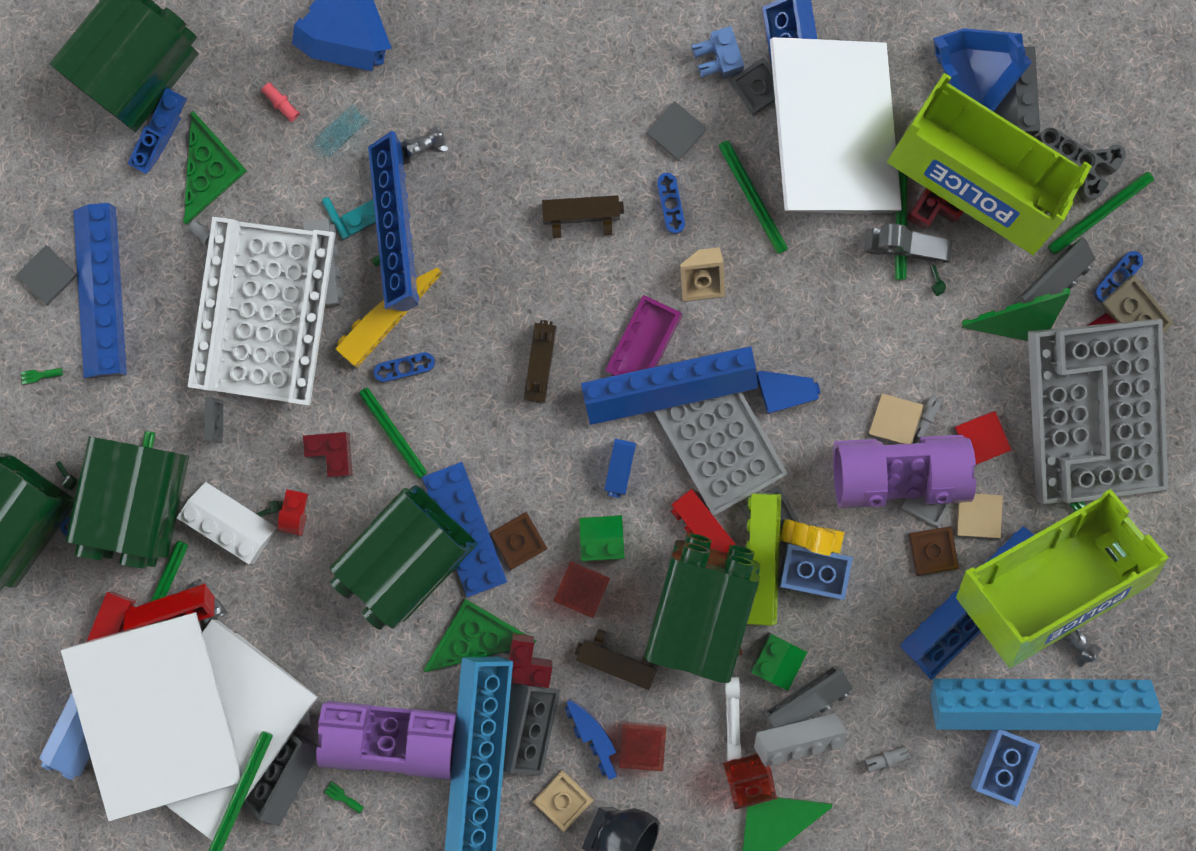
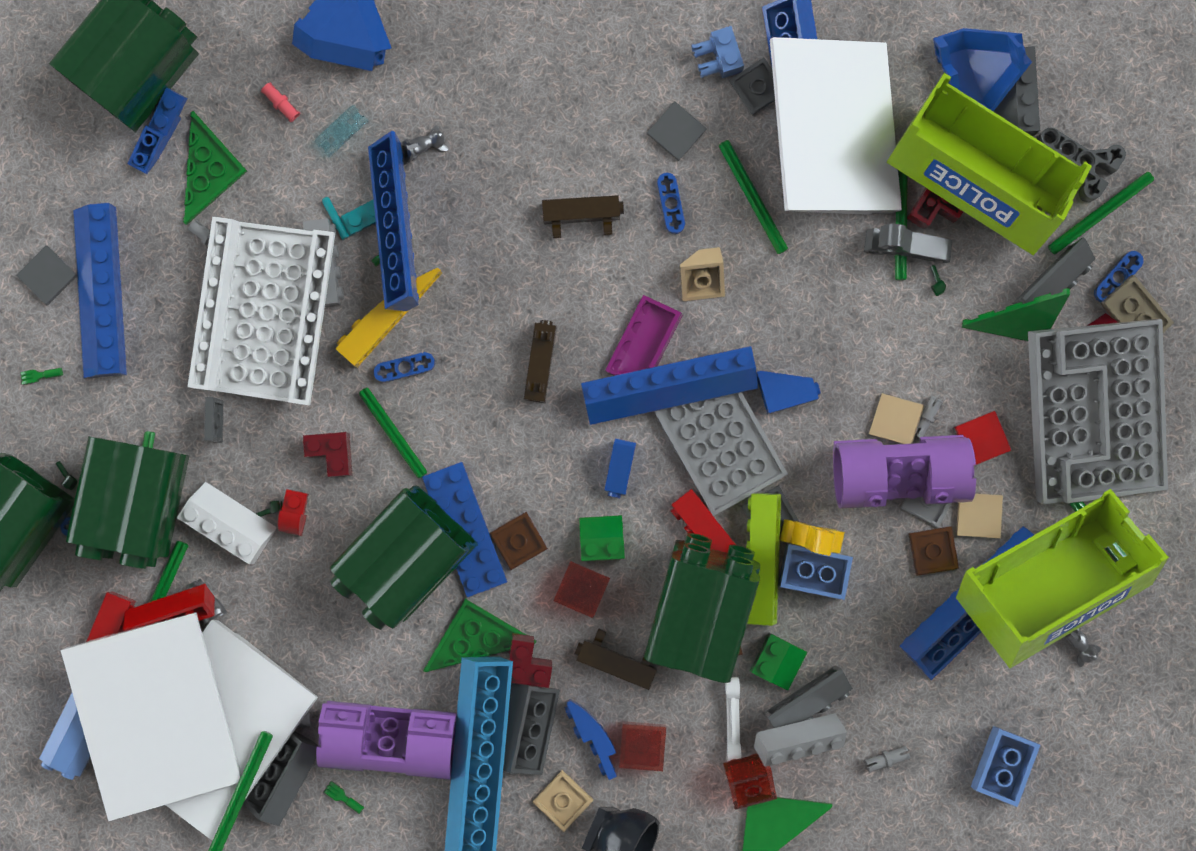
(1045, 704): dark azure brick -> none

